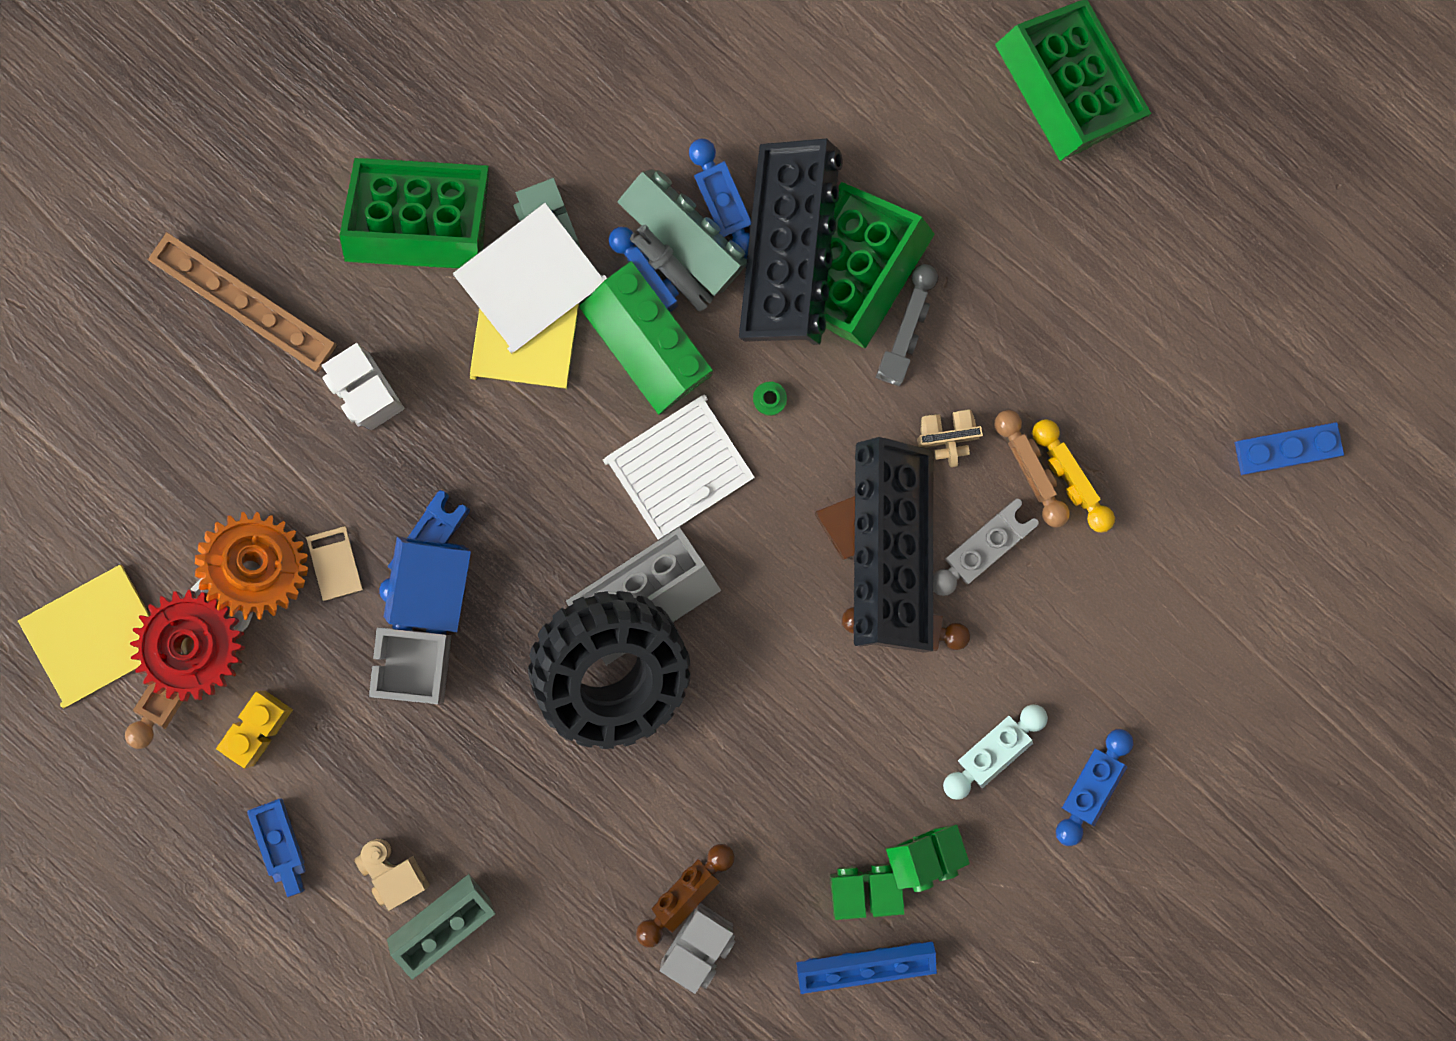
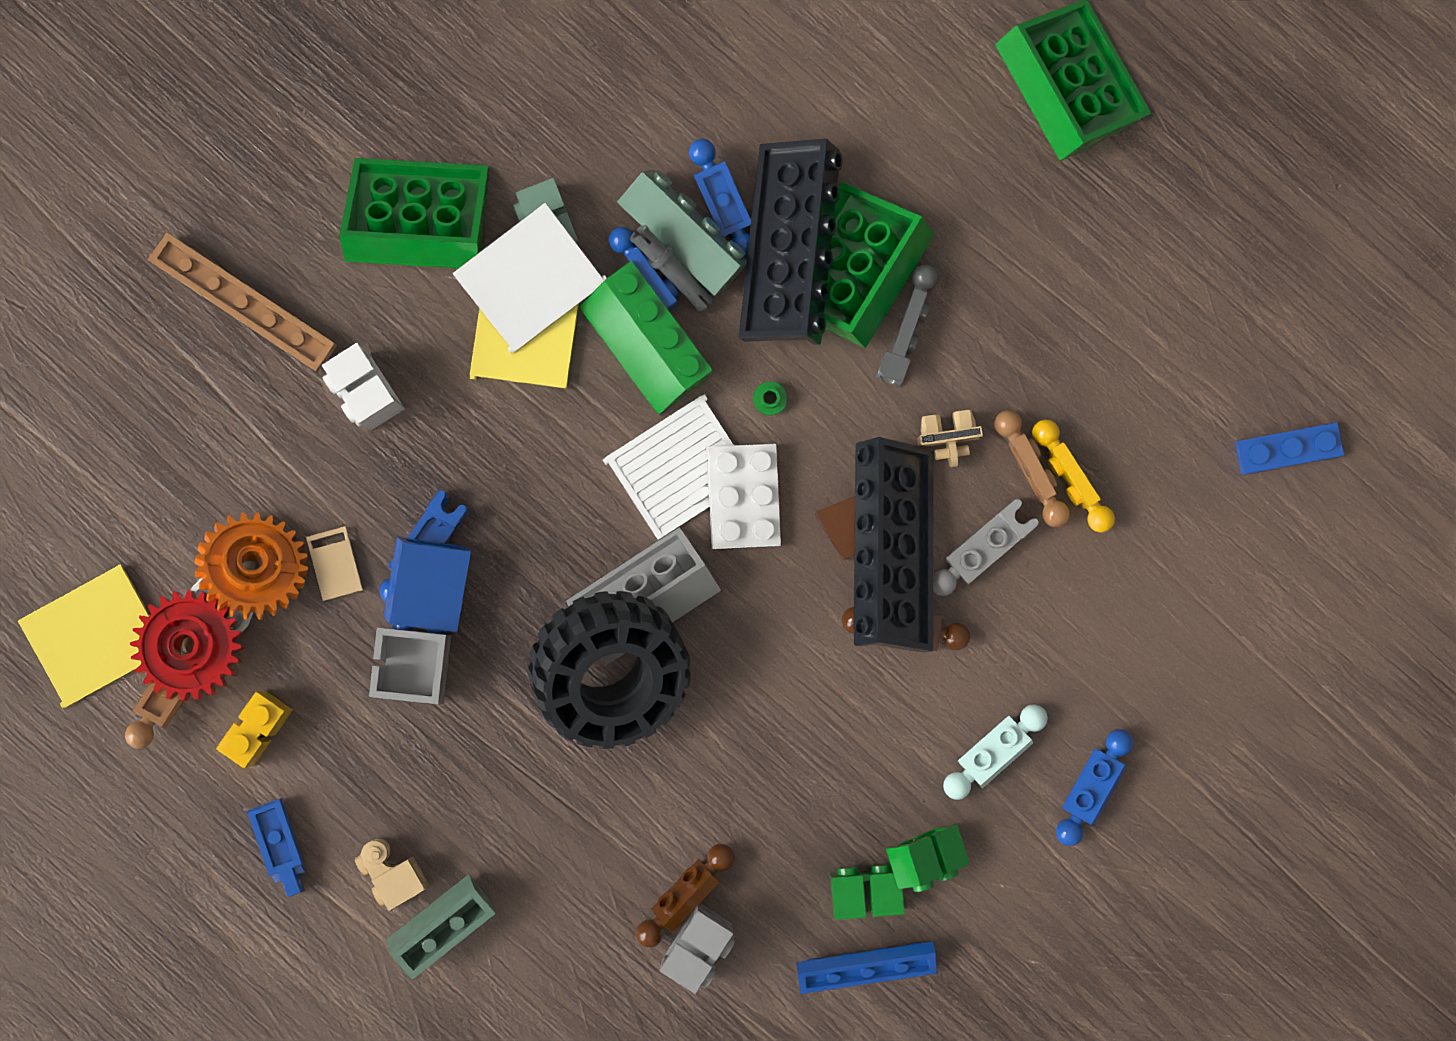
(743, 496): none -> white plate

